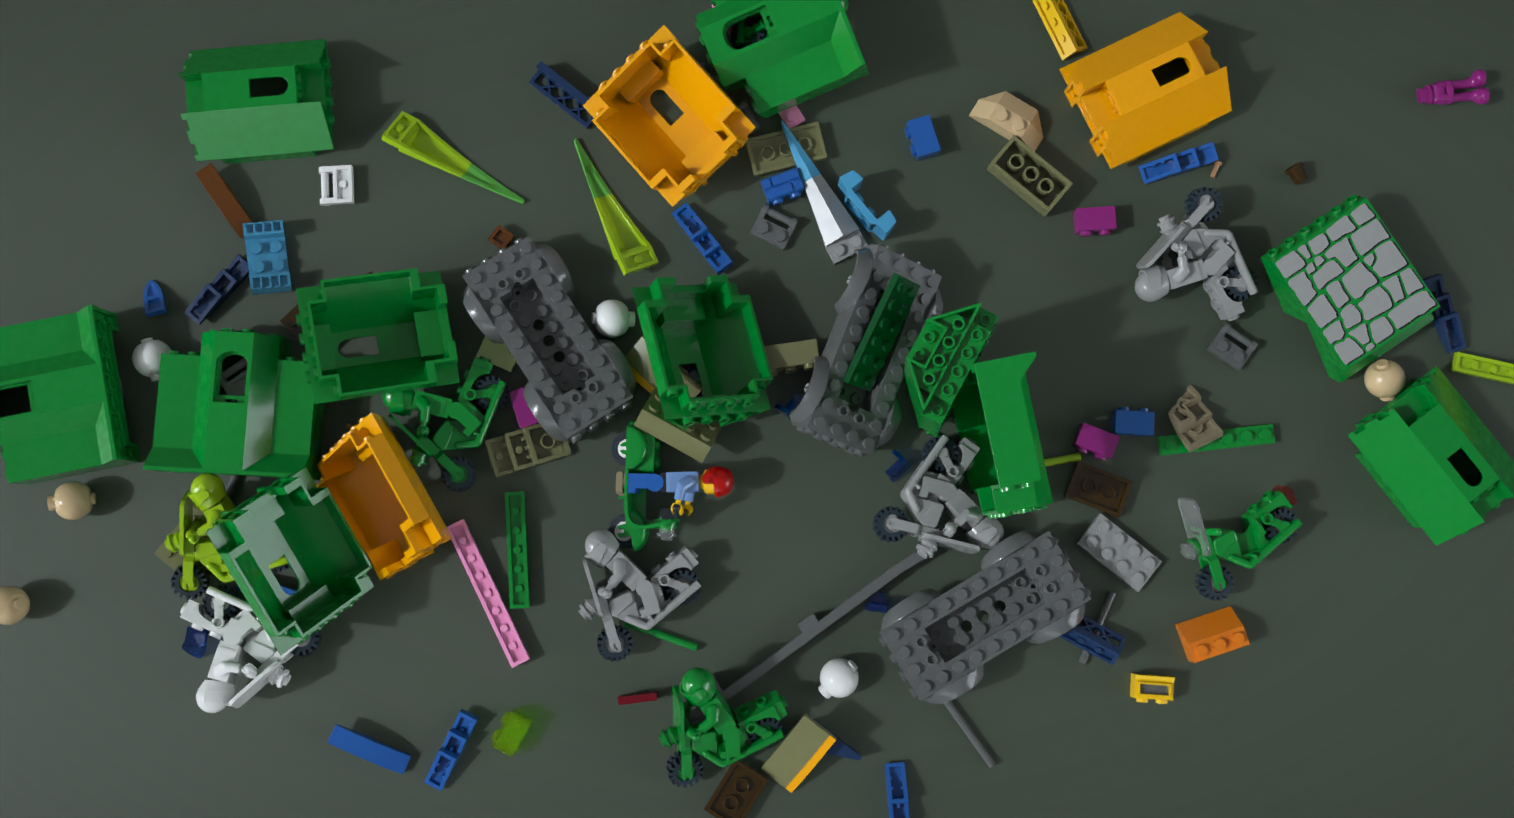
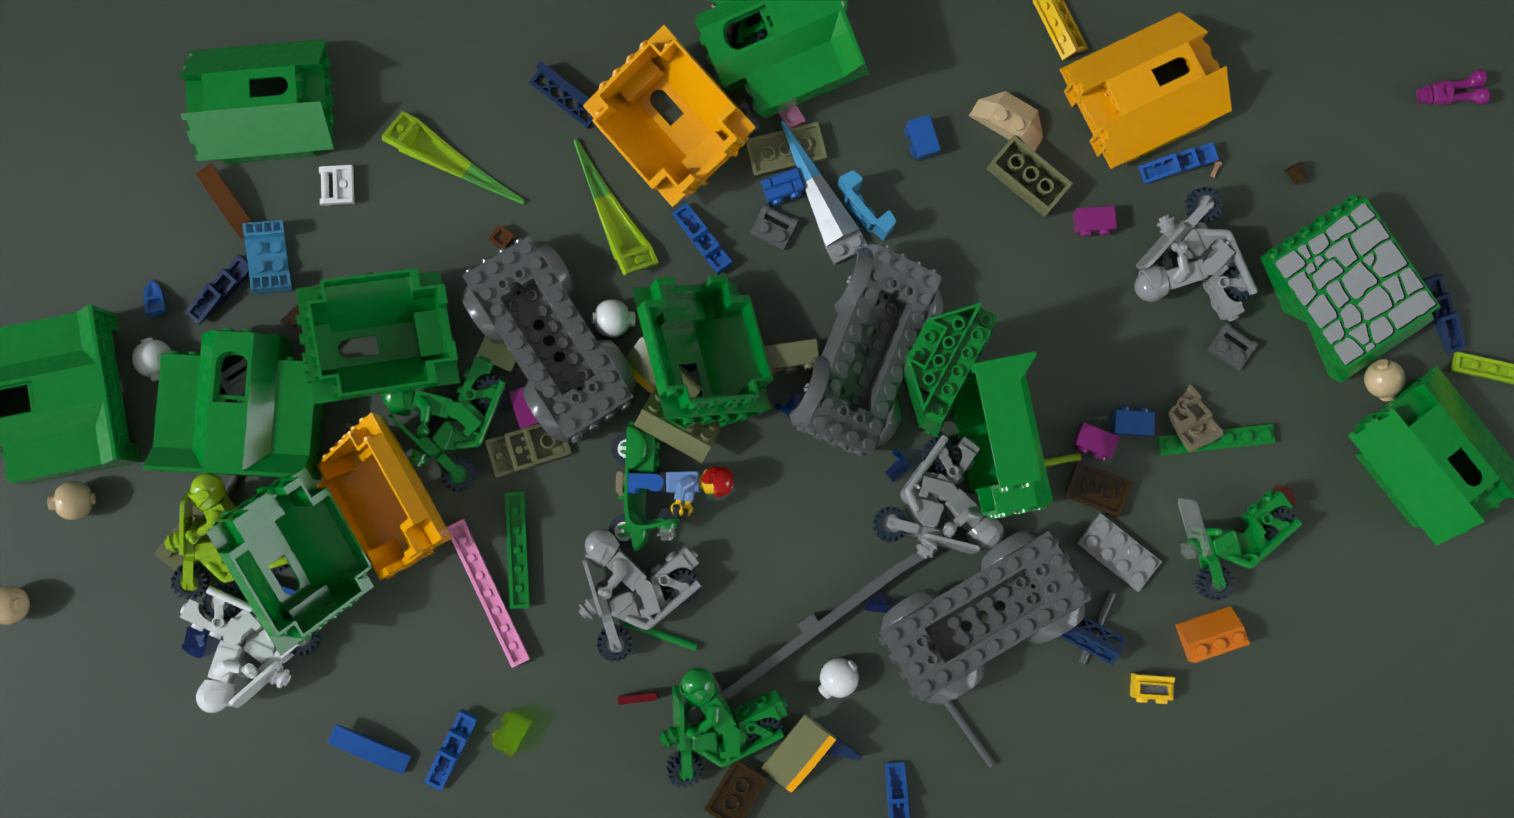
(881, 332): dark green plate -> none

